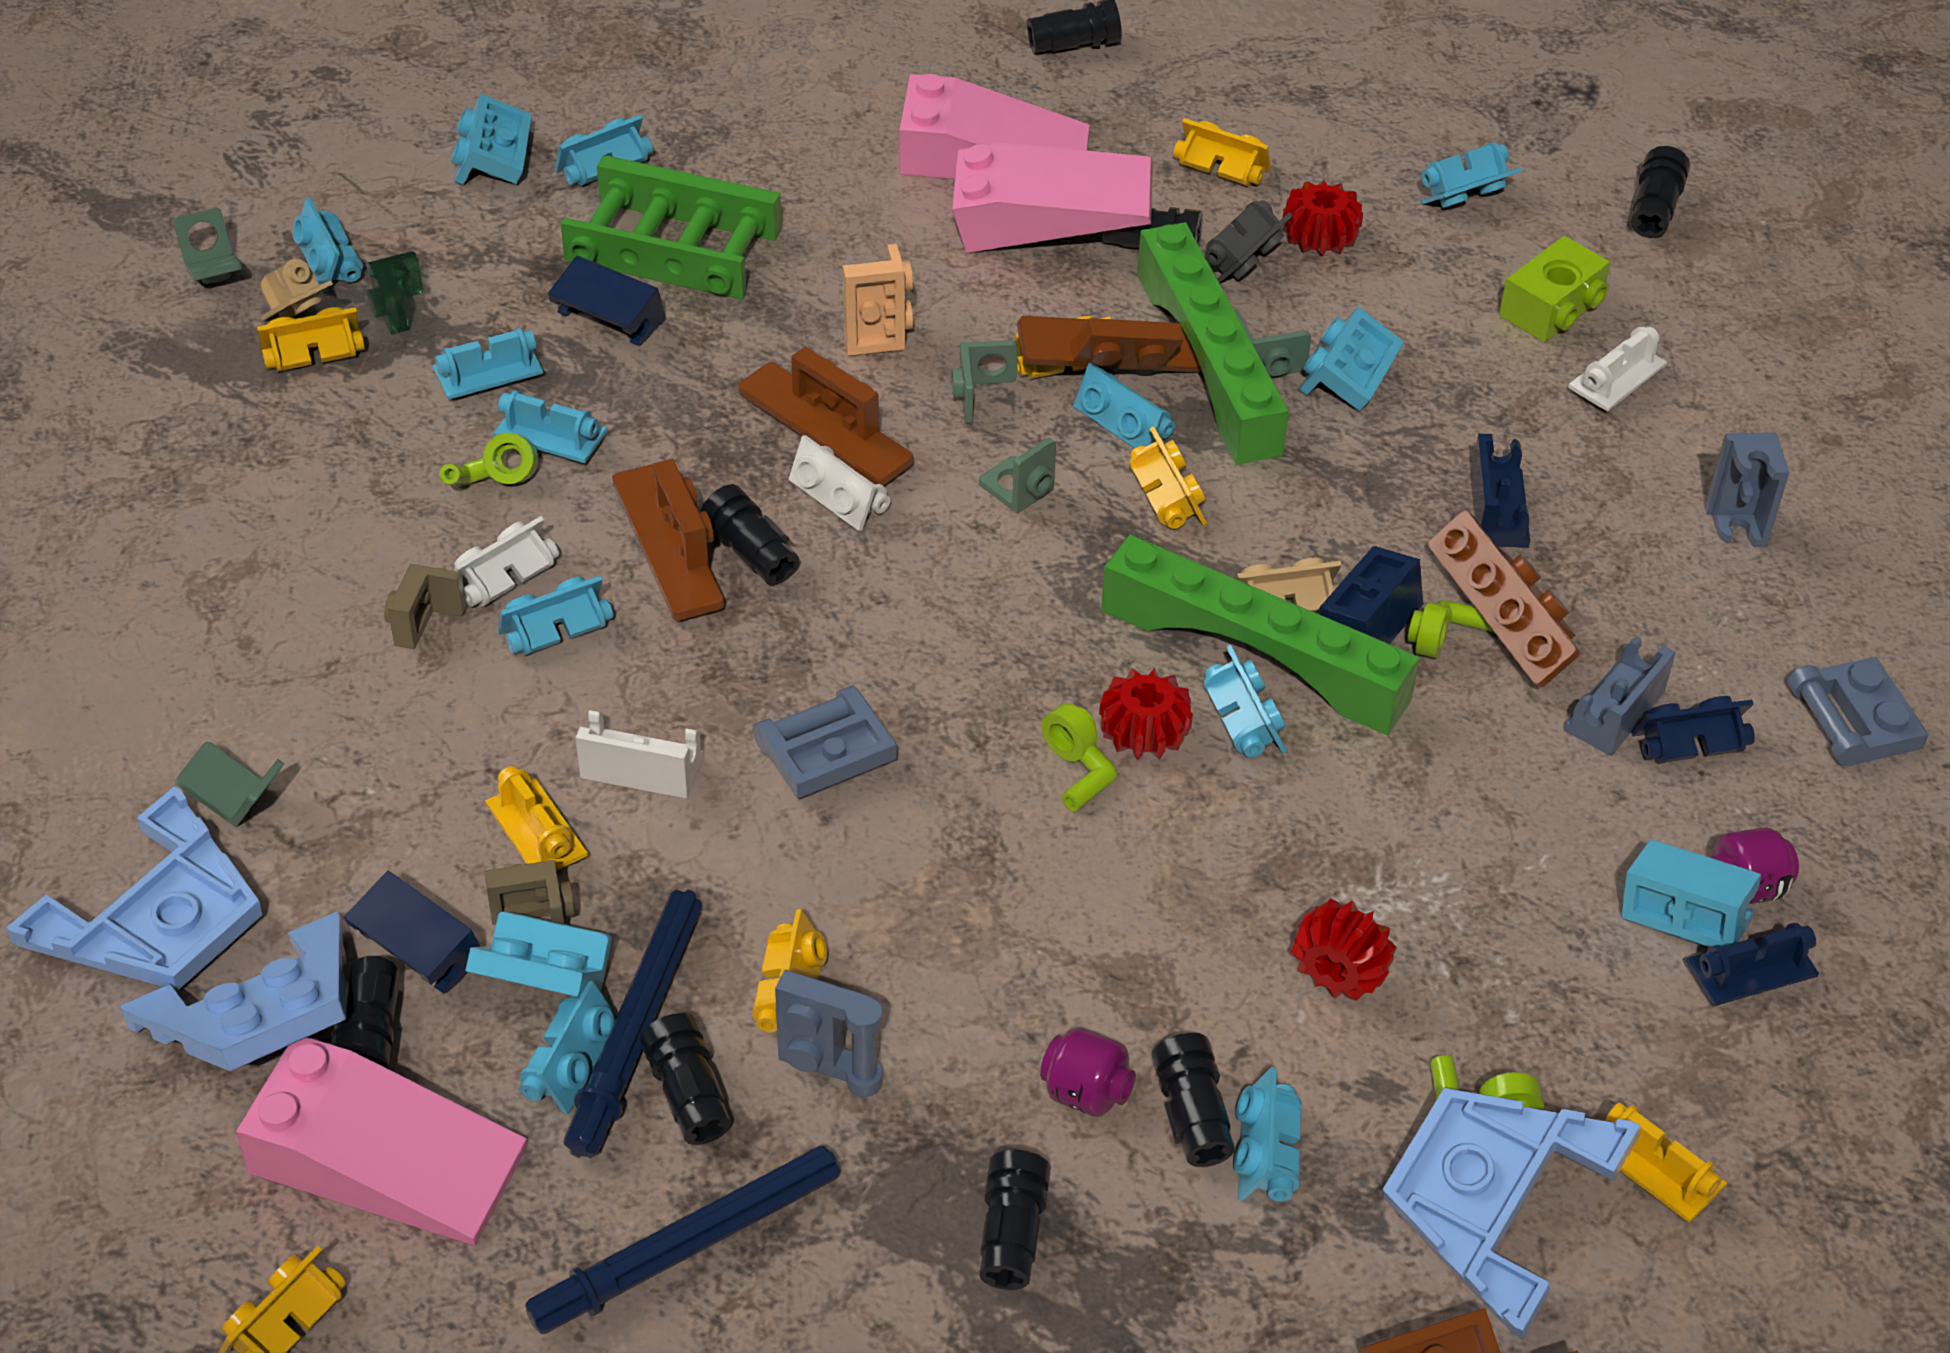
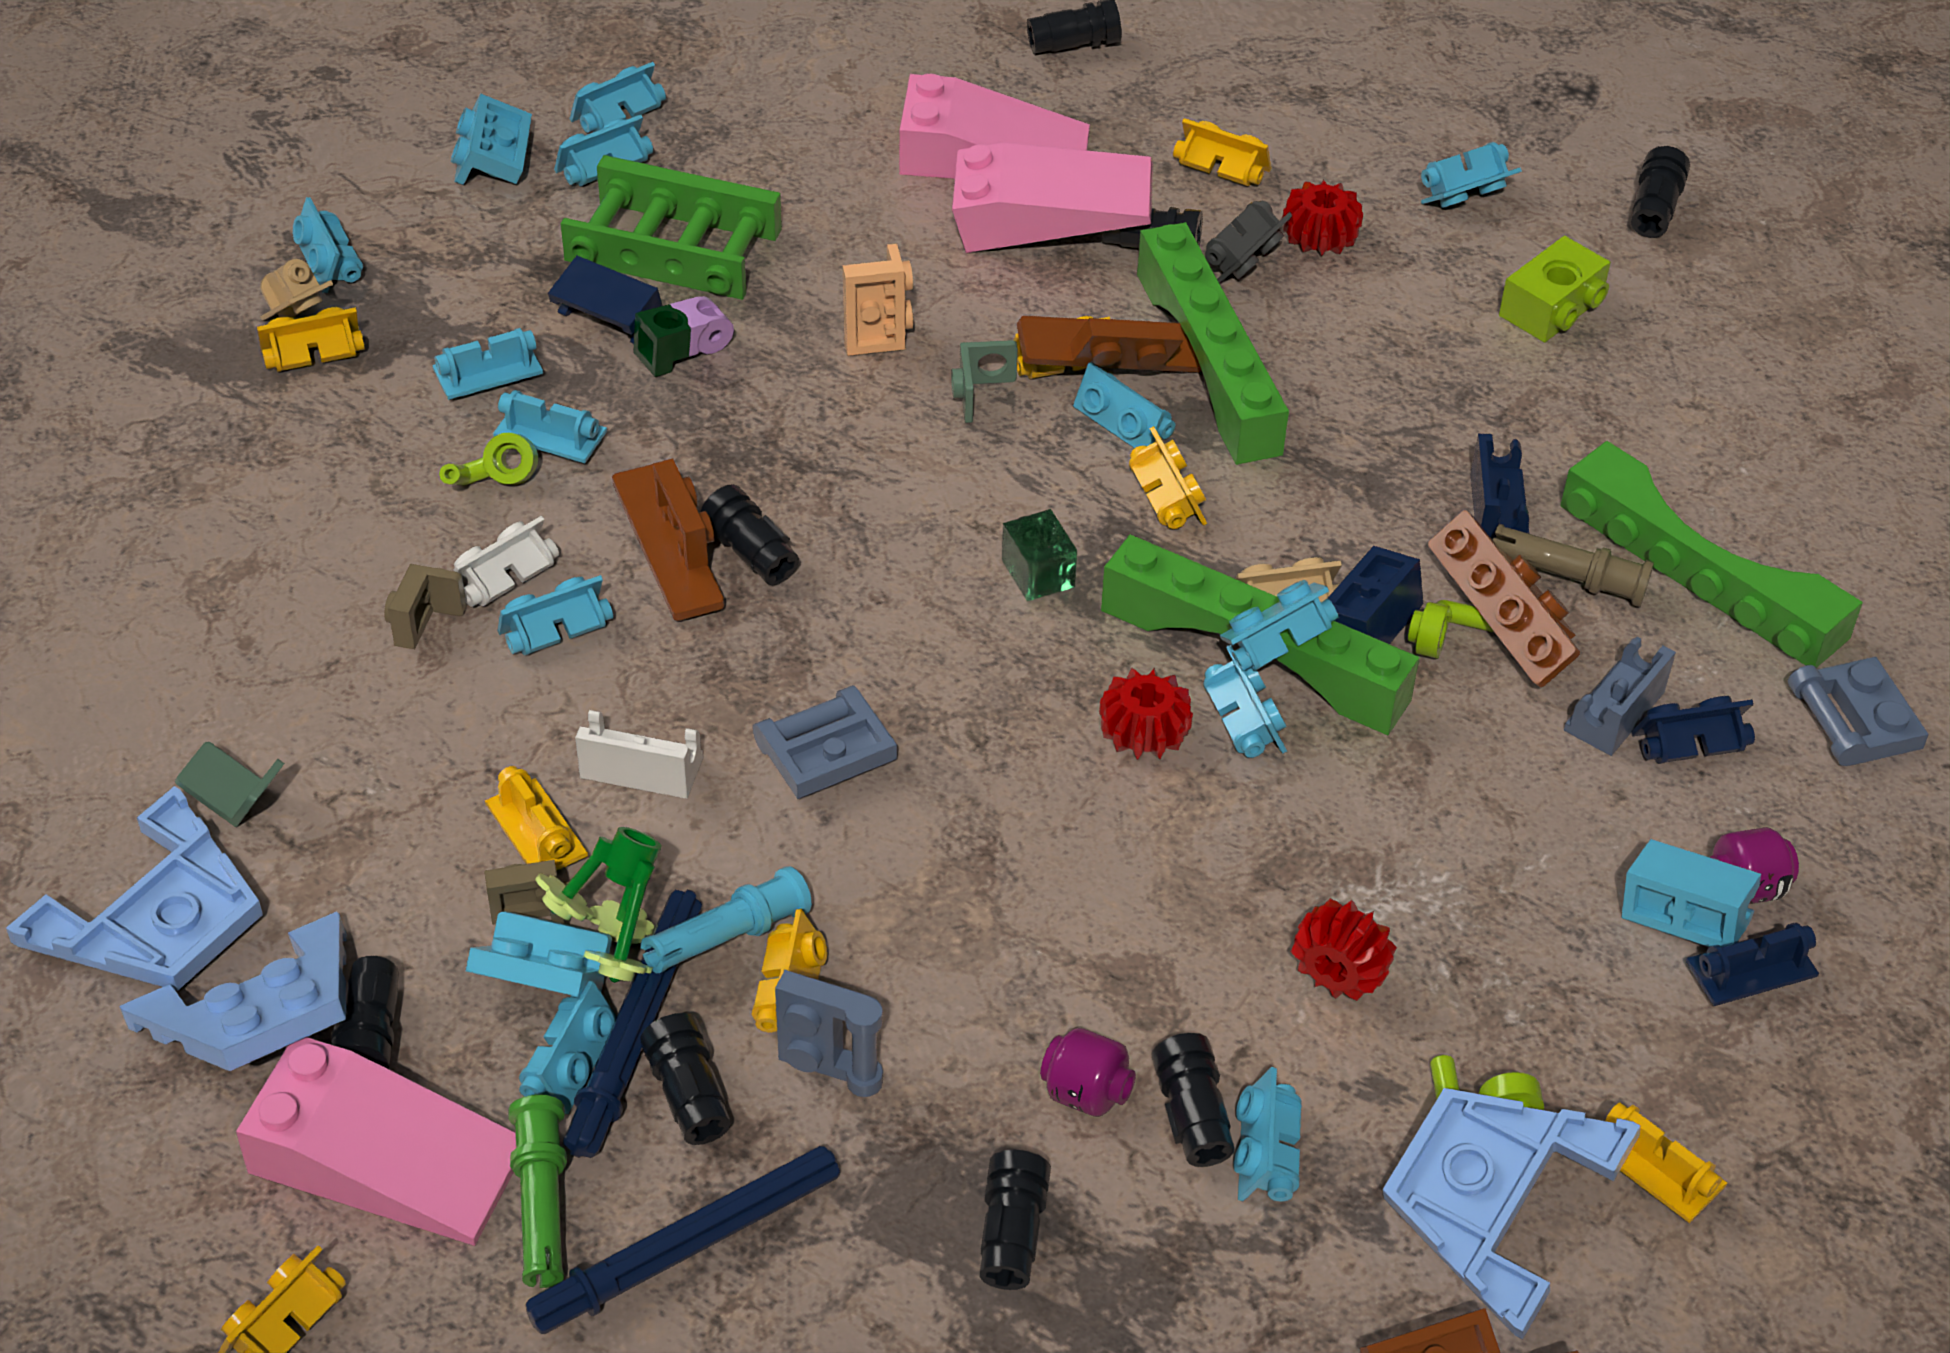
(209, 264): sand green bracket -> none
(392, 282): clear green bracket -> none
(414, 931): dark blue hinge -> none
(537, 1164): none -> bright green pin
(601, 103): none -> medium azure hinge
(630, 864): none -> plant
(679, 332): none -> leg
(747, 912): none -> medium azure pin
(830, 410): dark orange bracket -> none
(836, 484): white hinge -> none
(1031, 473): sand green bracket -> none
(1039, 555): none -> clear green brick
(1073, 737): lime plate -> none
(1259, 631): none -> medium azure hinge
(1283, 352): sand green bracket -> none
(1353, 358): medium azure bracket -> none
(1596, 569): none -> dark tan pin
(1621, 370): white hinge -> none
(1748, 486): sand blue hinge -> none
(1787, 608): none -> bright green arch

